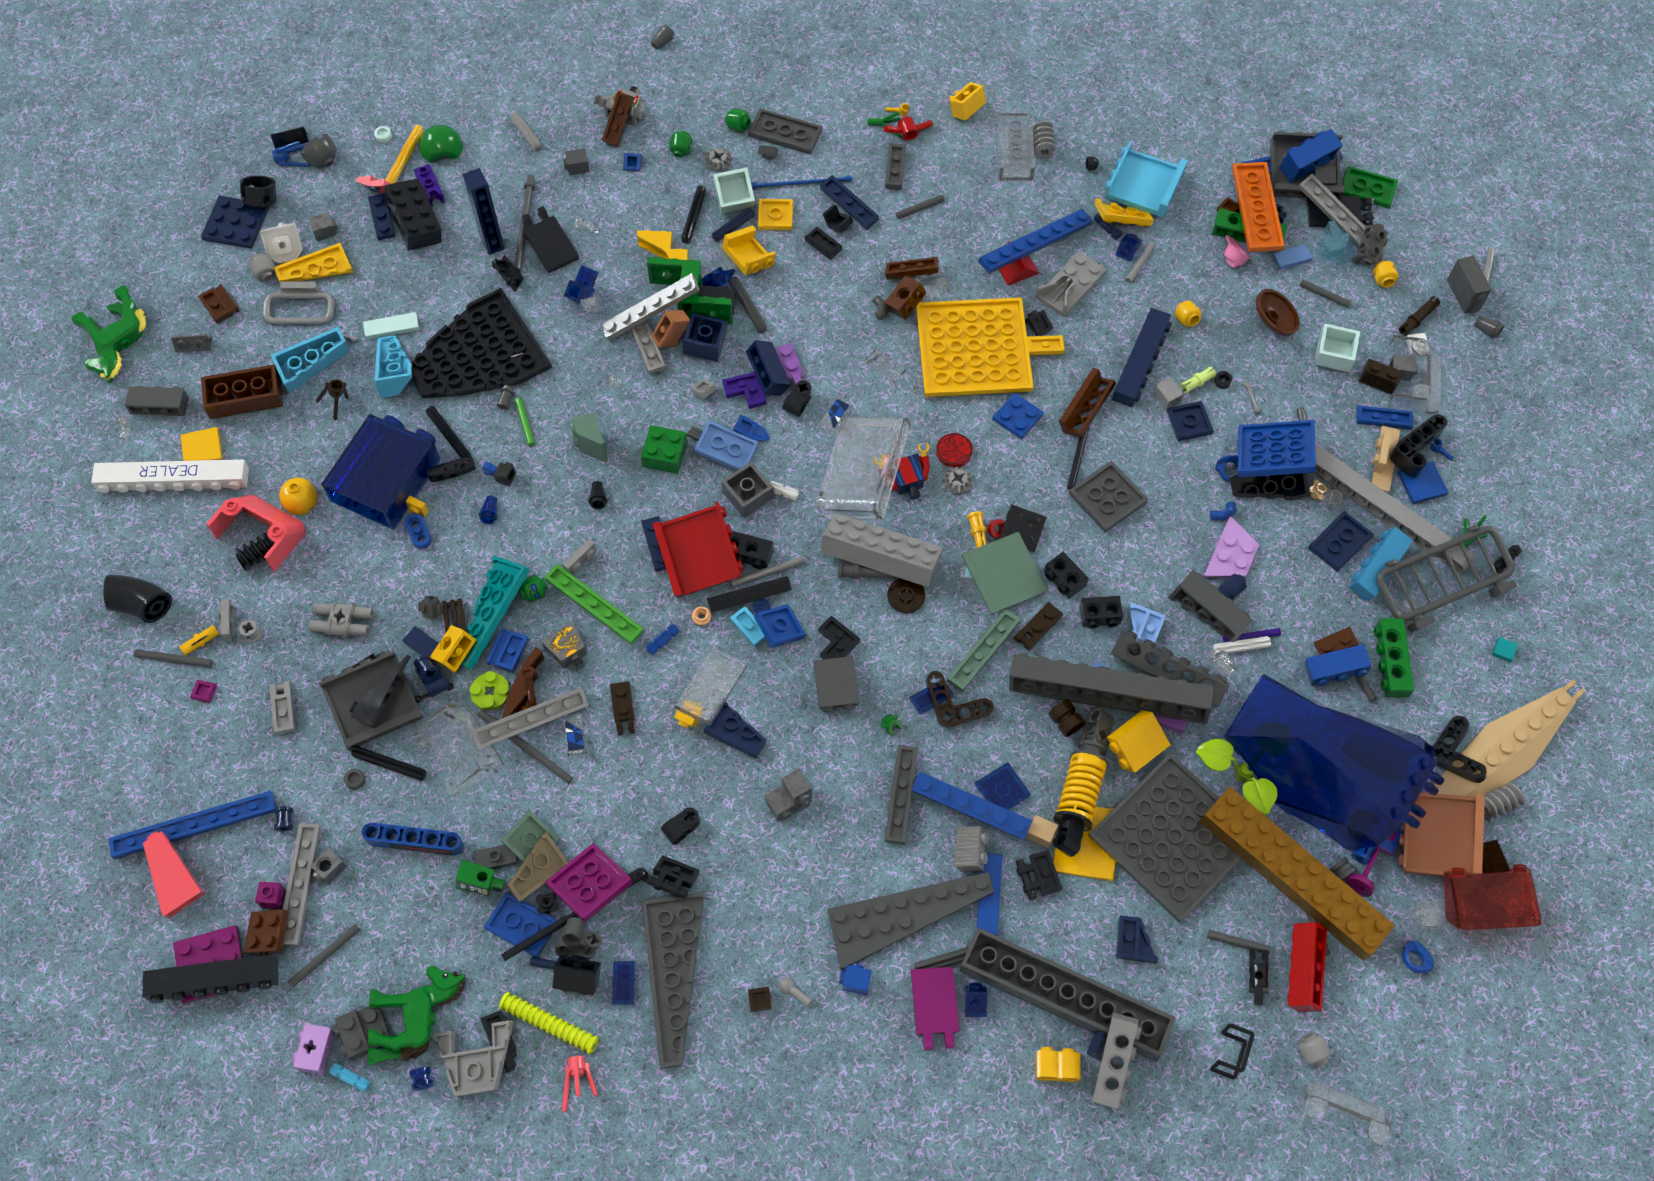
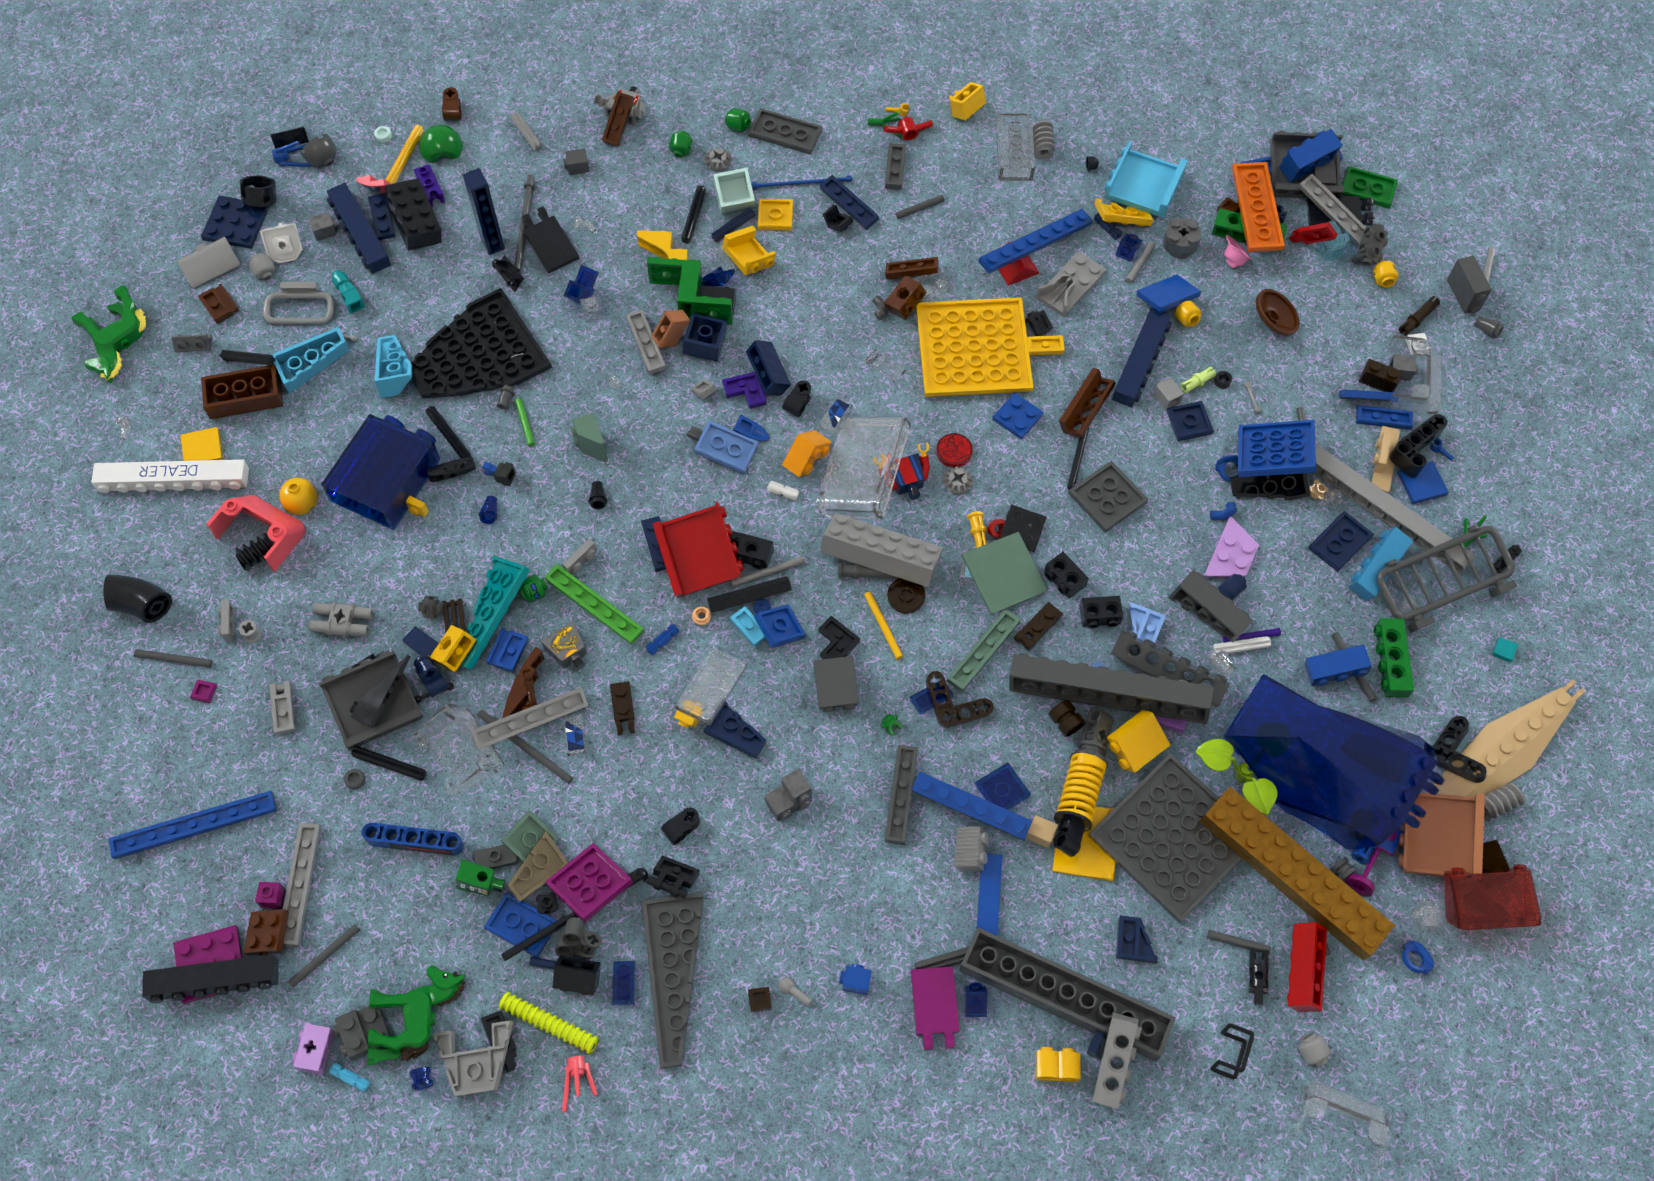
(156, 401): dark grey brick -> none
(171, 877): coral slope -> none
(188, 648): yellow pin -> none
(208, 262): none -> light grey panel
(247, 357): none -> black axle
(283, 811): dark blue bush -> none
(319, 264): yellow wing -> none
(327, 858): flat silver brick -> none
(336, 389): dark brown plant -> none
(348, 291): none -> teal piece
(358, 228): none -> dark blue brick
(391, 325): light aqua tile -> none
(418, 532): blue plate -> none
(451, 105): none -> reddish brown piece
(482, 683): lime plate -> none
(632, 161): blue slope -> none
(650, 307): plate -> none
(662, 37): dark grey cone -> none
(664, 449): green brick -> none
(747, 489): flat silver brick -> none
(748, 305): dark grey axle -> none
(767, 151): dark grey plate -> none
(790, 362): medium lavender hinge -> none
(804, 452): none -> light orange brick
(823, 243): black plate -> none
(879, 922): dark grey wing -> none
(883, 625): none -> yellow bar
(1045, 874): black plate -> none
(1168, 293): none -> blue tile
(1182, 237): none -> flat silver brick
(1292, 257): medium blue tile -> none
(1314, 233): none -> red hinge
(1327, 294): dark grey bar -> none
(1337, 348): light aqua piece -> none
(1337, 641): reddish brown plate -> none
(1365, 394): none -> blue tile

